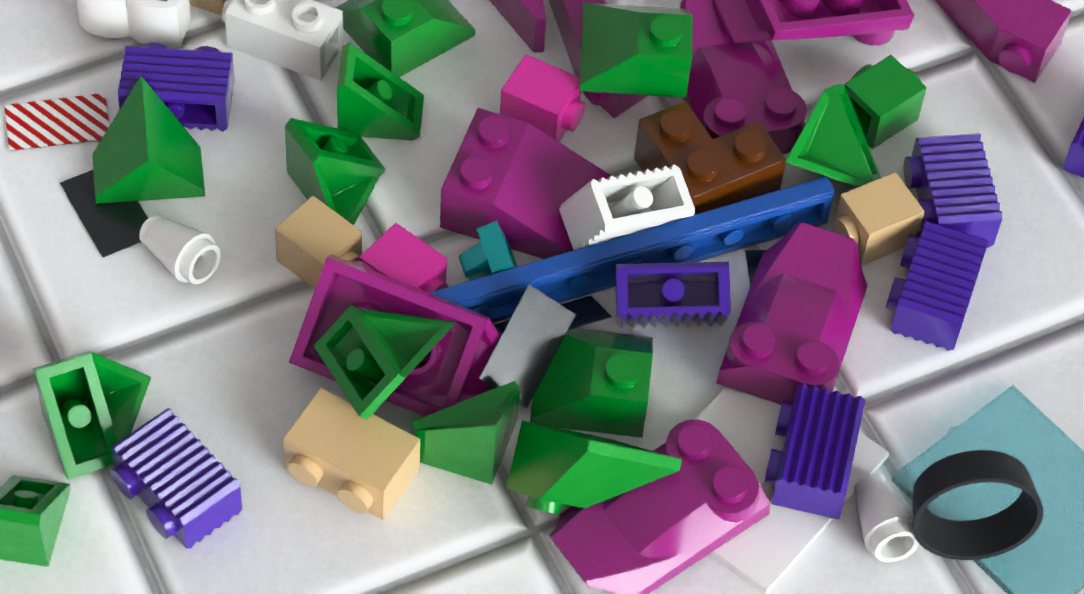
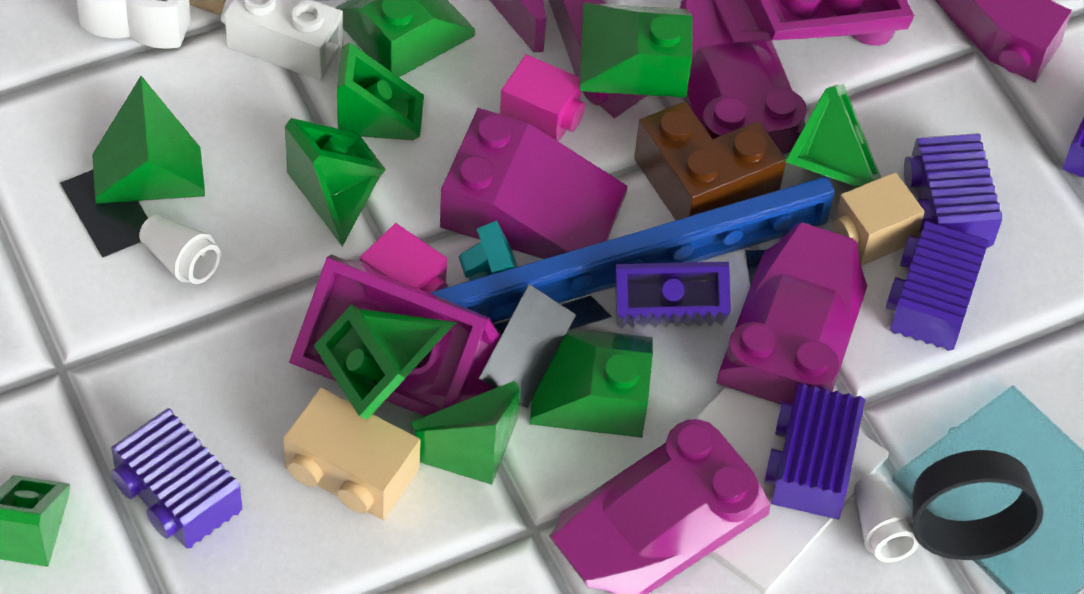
(56, 121): sticker -> none
(88, 408): green slope -> none
(189, 82): dark purple brick -> none
(313, 235): tan brick -> none
(579, 468): green slope -> none
(625, 205): white brick -> none
(885, 99): green brick -> none

